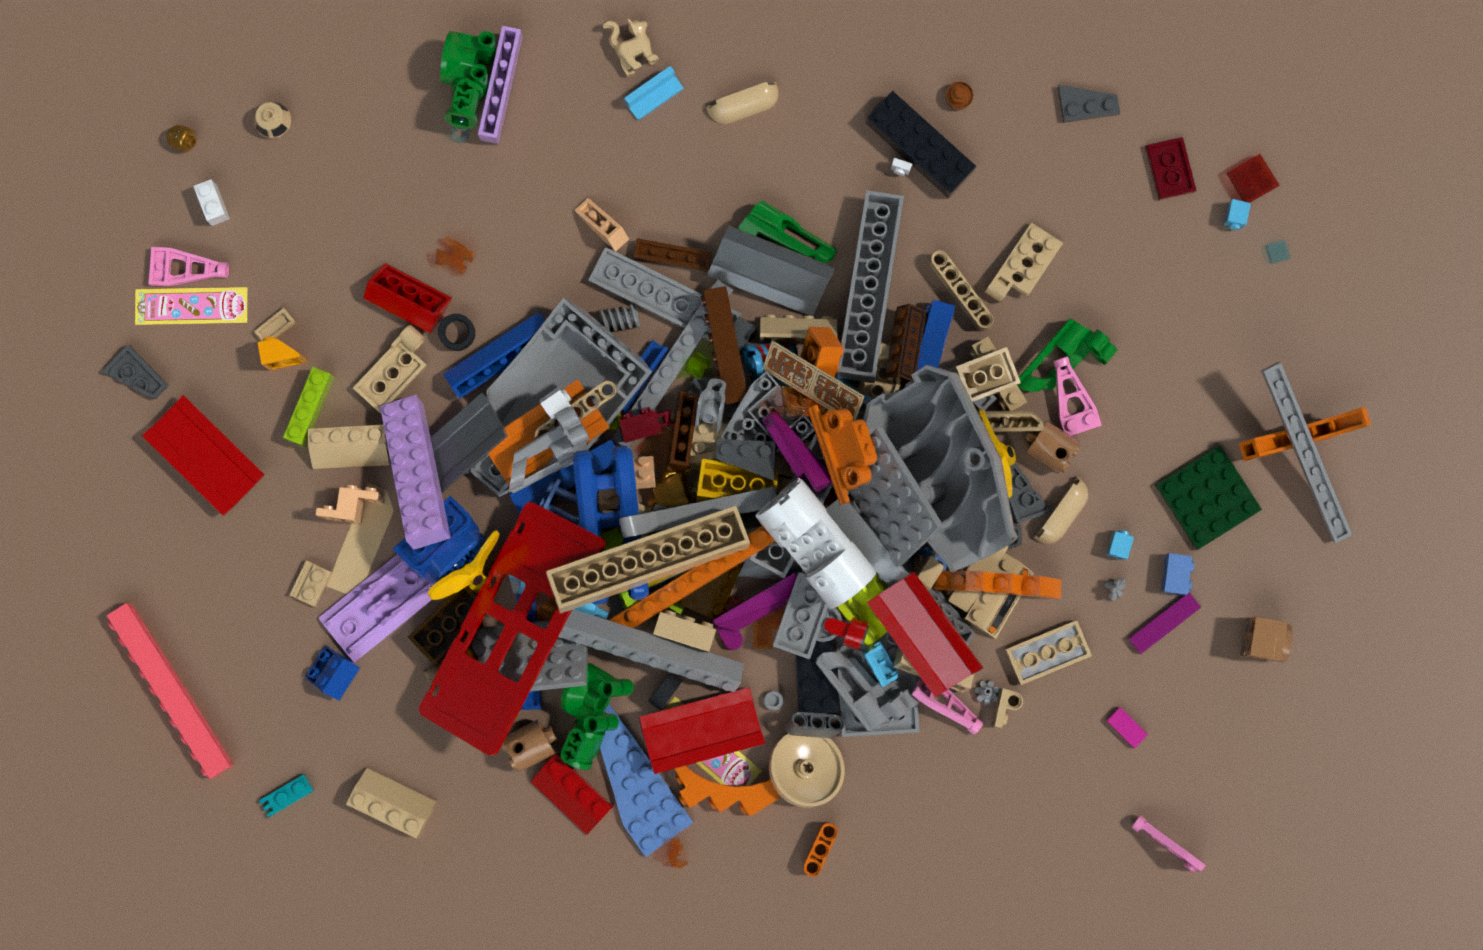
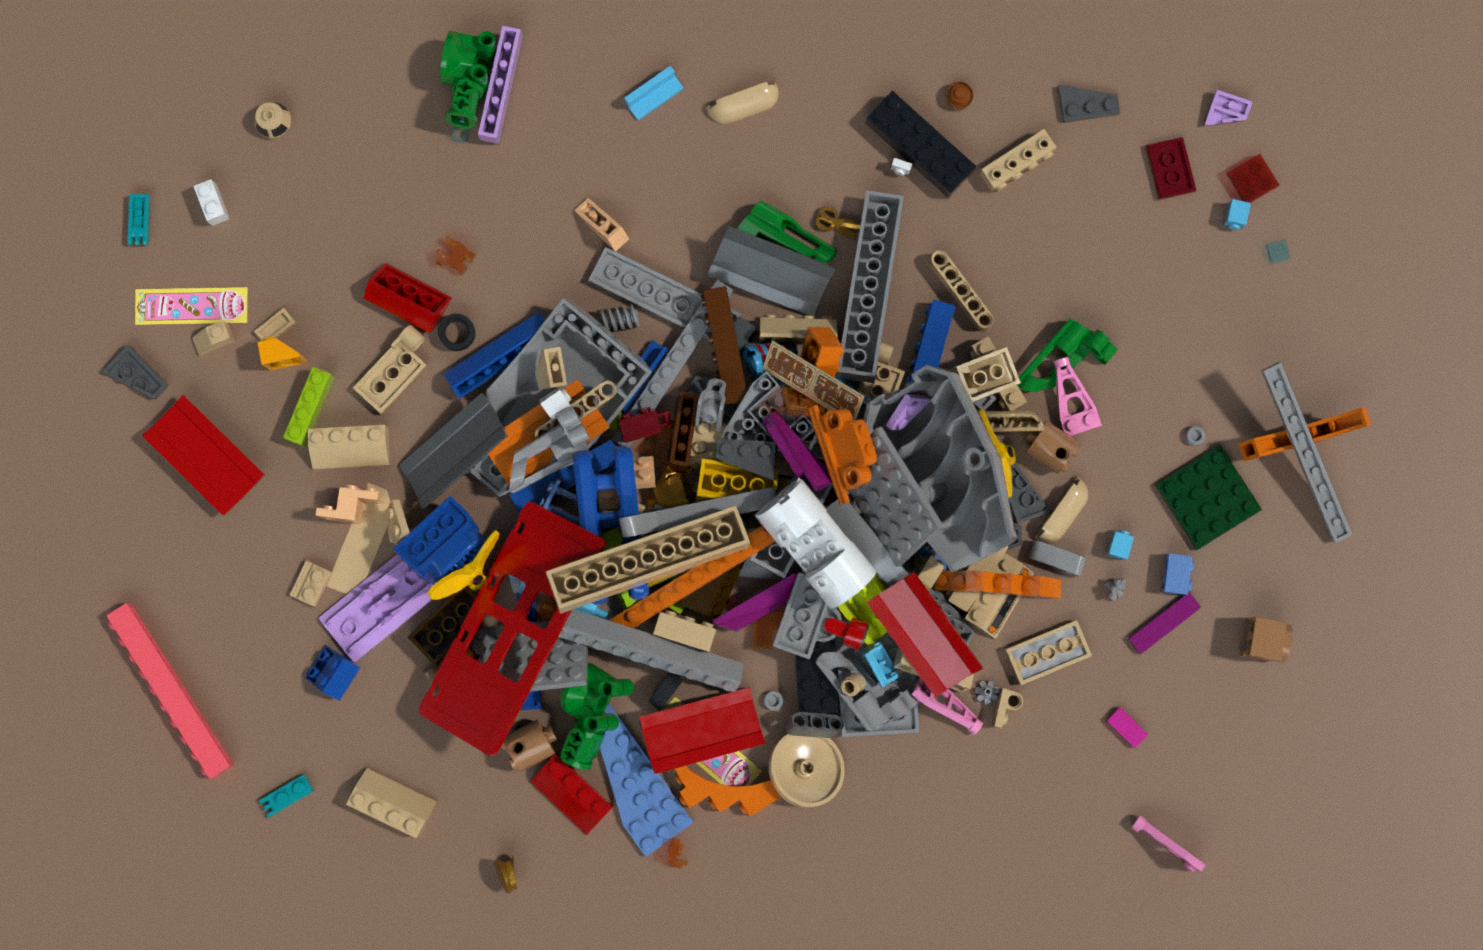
(139, 218): none -> teal hinge
(161, 267): bright pink plate -> none
(181, 138): pearl gold head -> none
(213, 337): none -> tan slope
(397, 524): none -> tan plate
(415, 472): lavender brick -> none
(506, 874): none -> pearl gold piece
(550, 369): none -> tan slope
(632, 48): tan animal -> none
(672, 255): reddish brown plate -> none
(697, 365): clear neon green bracket -> none
(731, 639): magenta tile -> none
(820, 859): orange beam -> none
(840, 225): none -> pearl gold piece
(853, 684): none -> tan brick
(905, 343): reddish brown brick -> none
(907, 410): none -> lavender wing
(1013, 265): tan hinge -> none
(1018, 160): none -> tan brick
(1057, 558): none -> light grey beam
(1195, 435): none -> light grey tile
(1227, 109): none -> lavender wing

